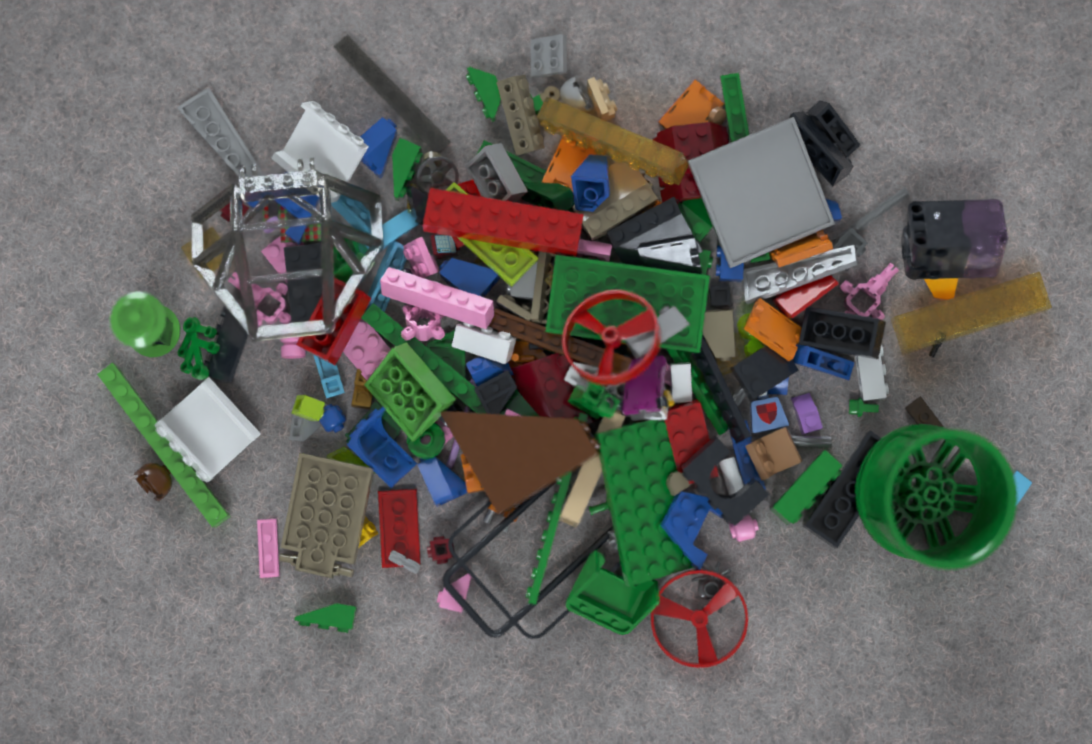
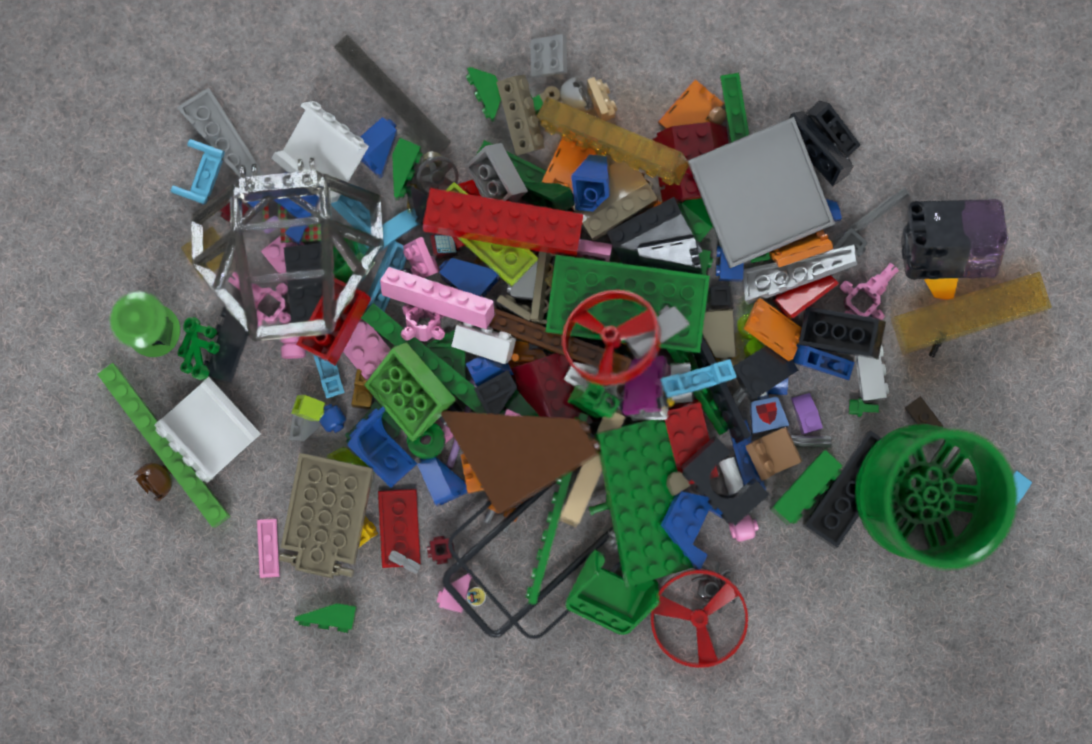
(205, 175): none -> medium azure plate
(476, 596): none -> tile
(698, 379): none -> medium azure slope

